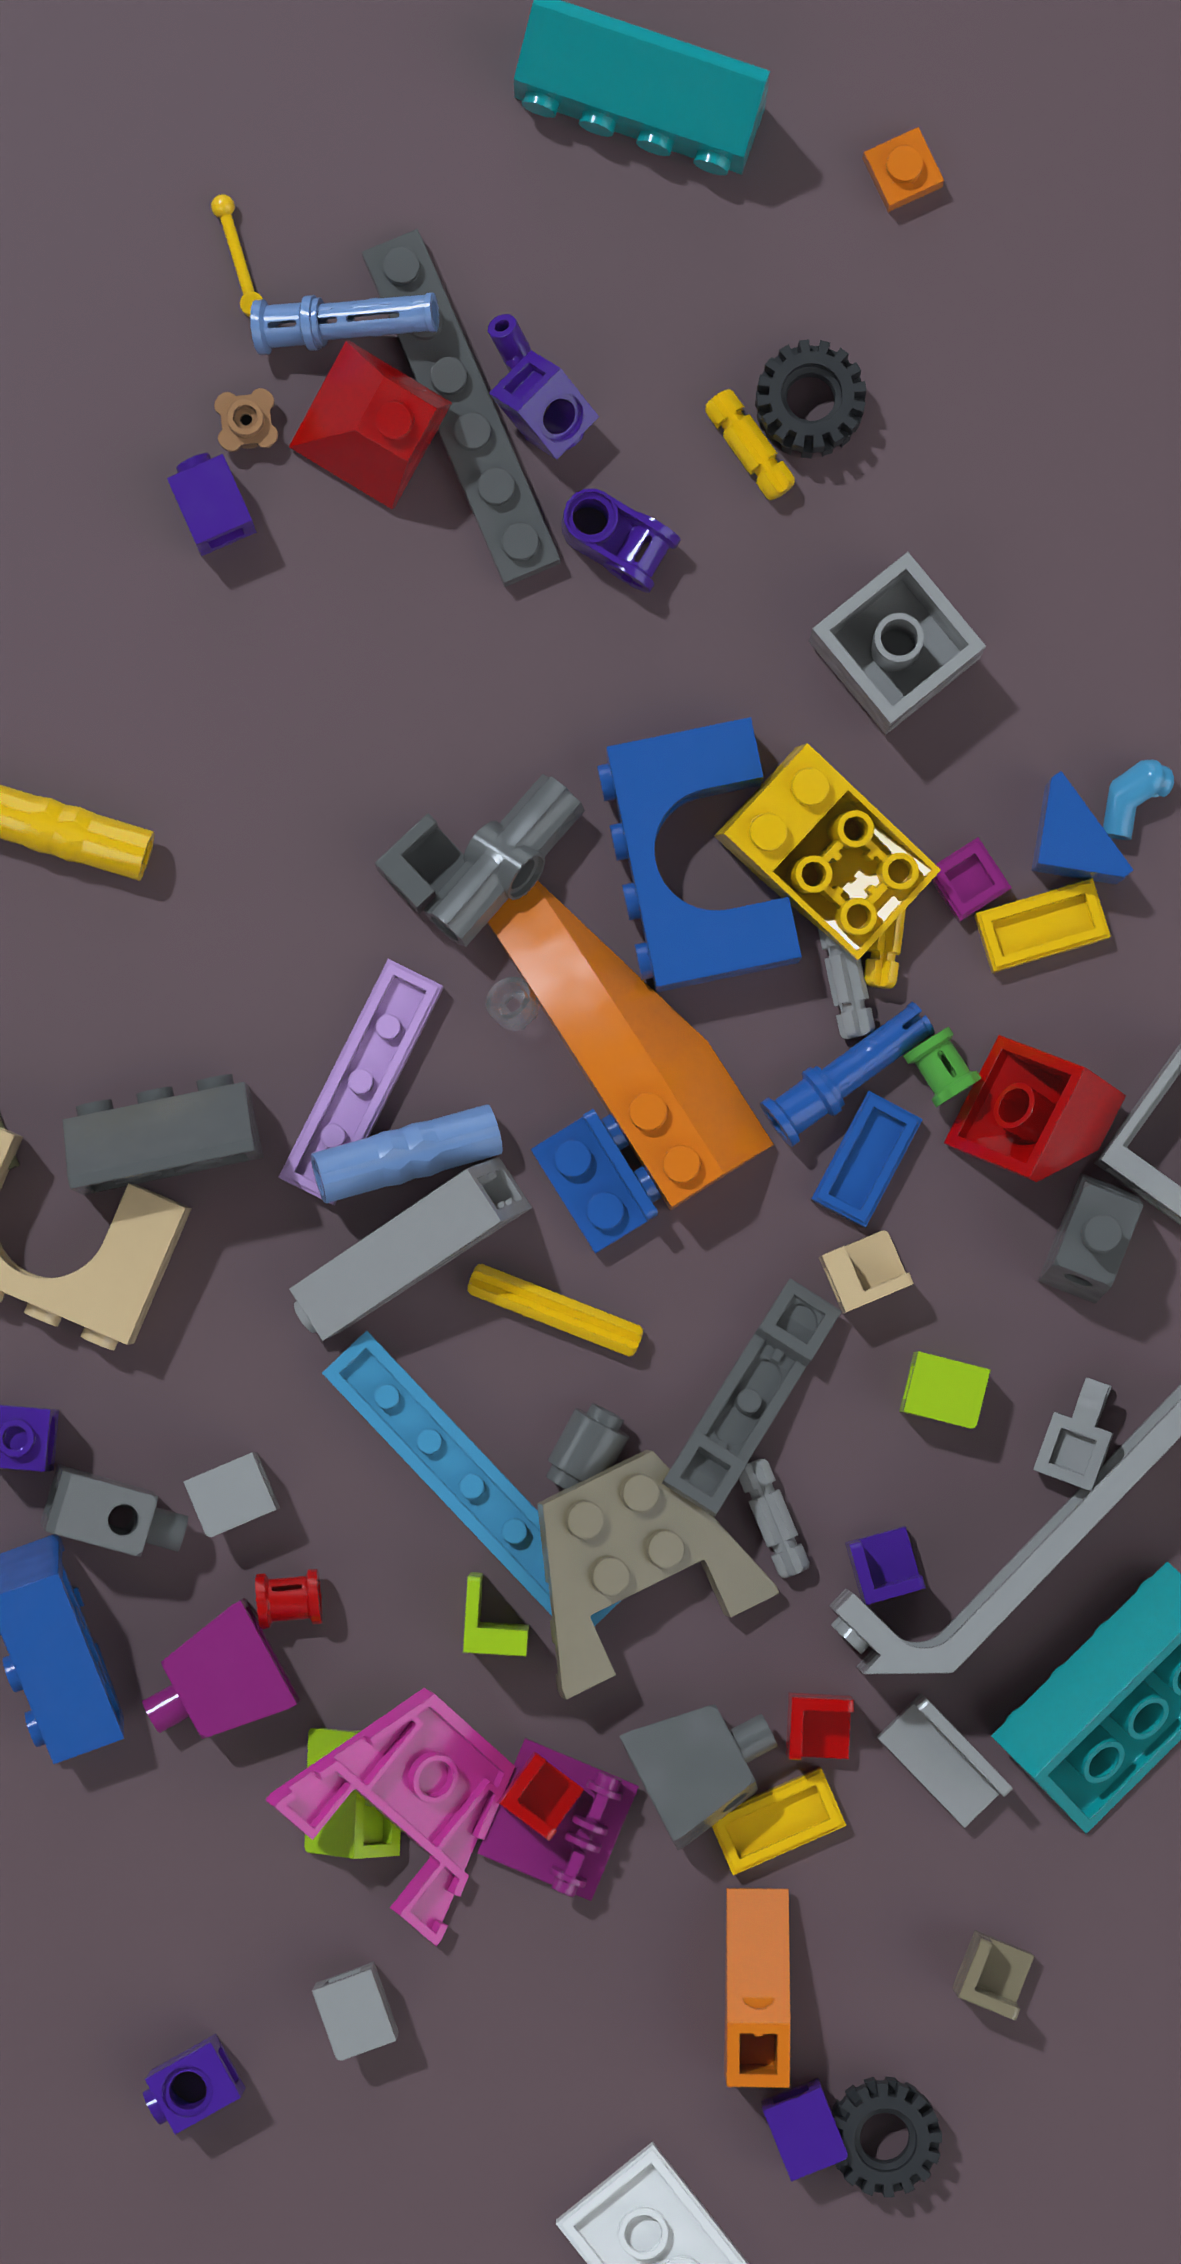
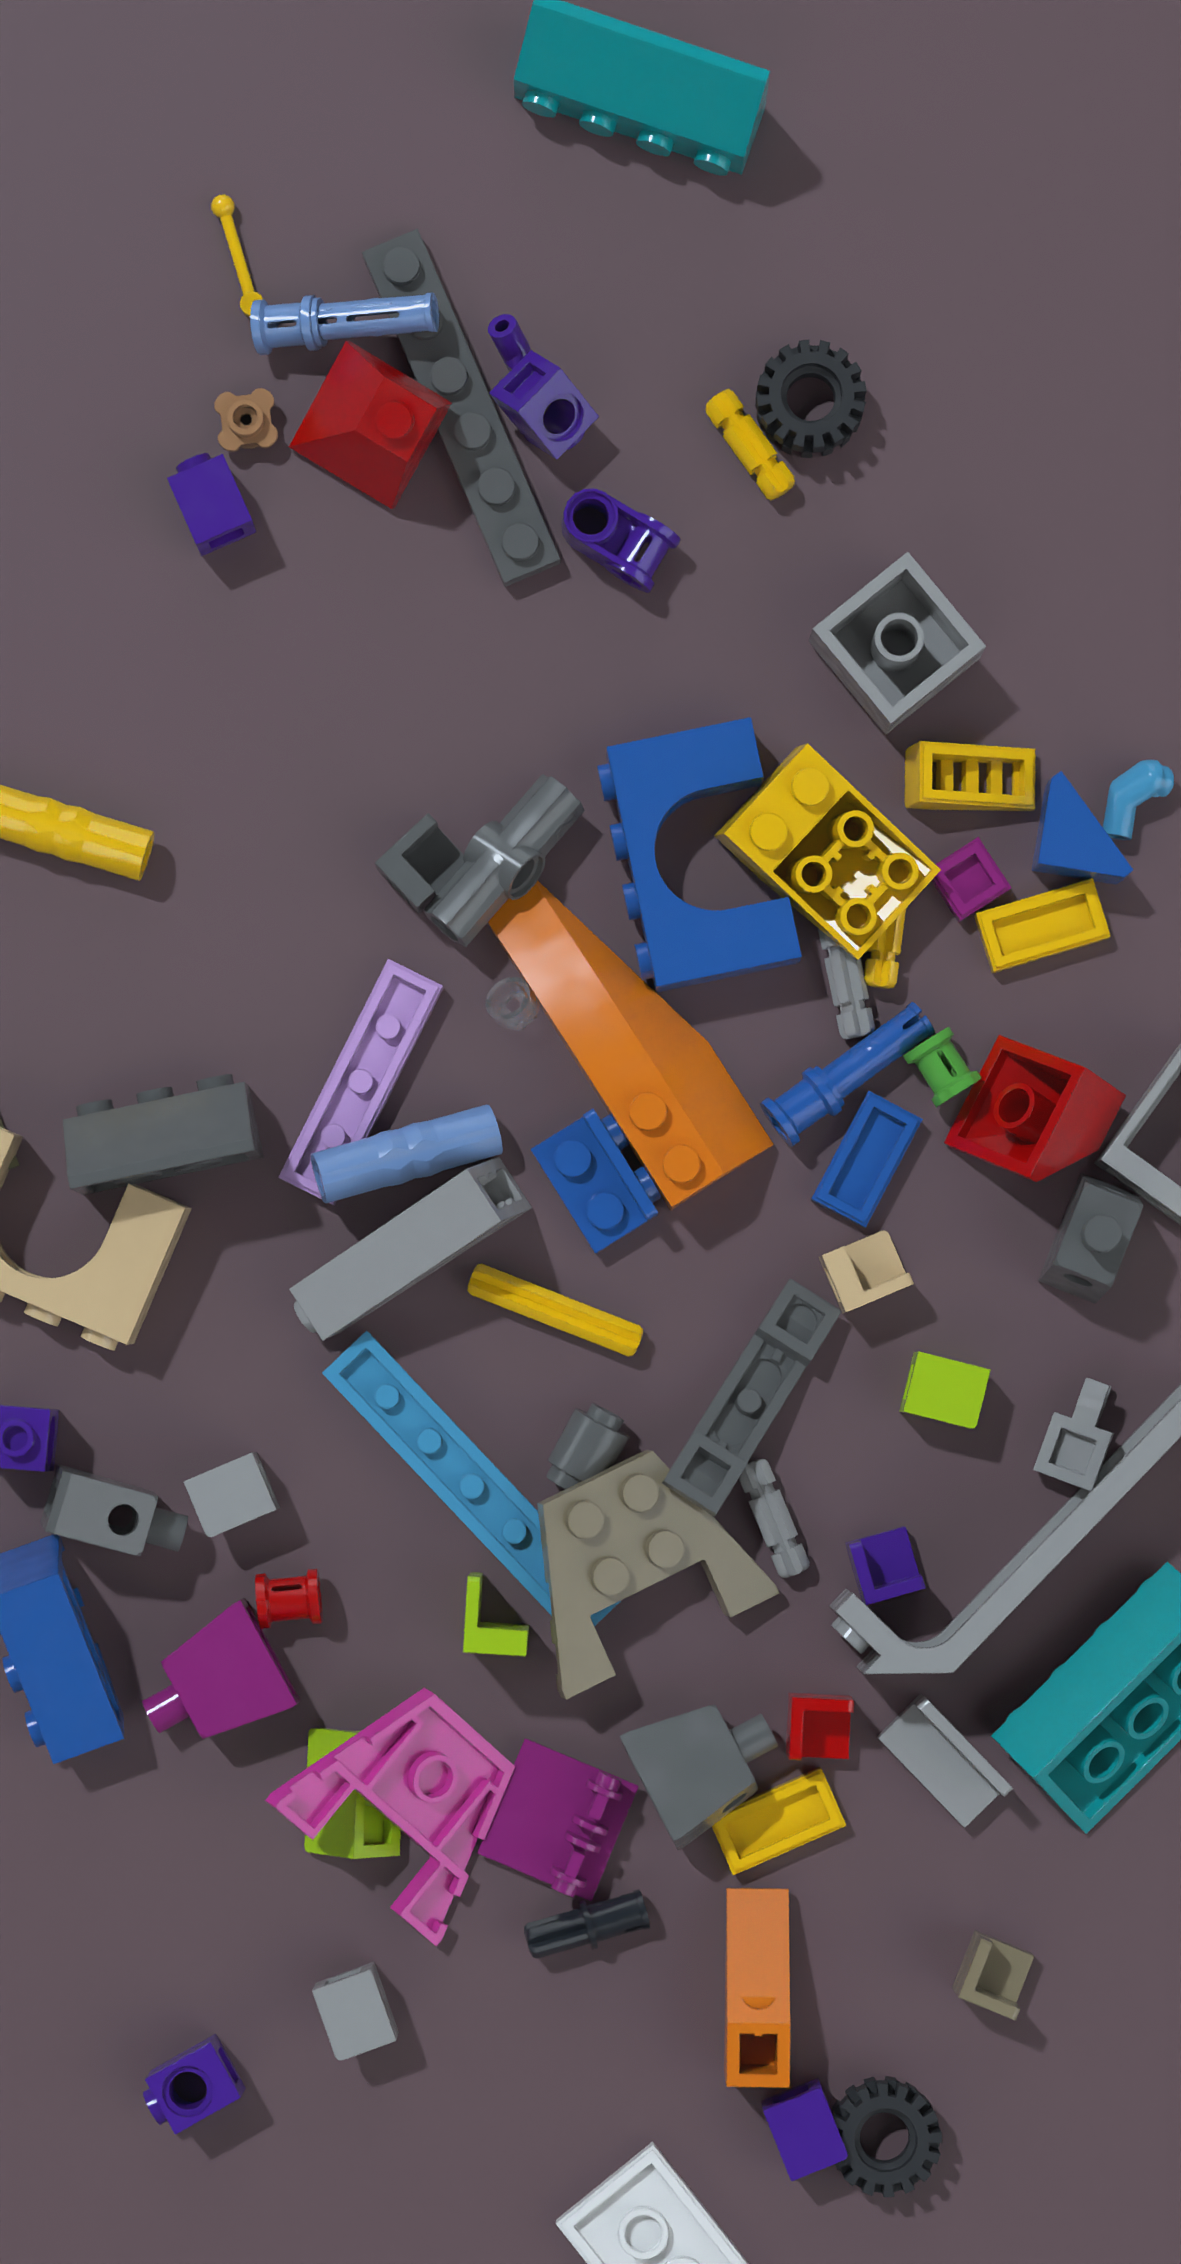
(540, 1796): red panel -> none
(587, 1925): none -> black axle
(903, 169): orange plate -> none
(919, 777): none -> yellow slope

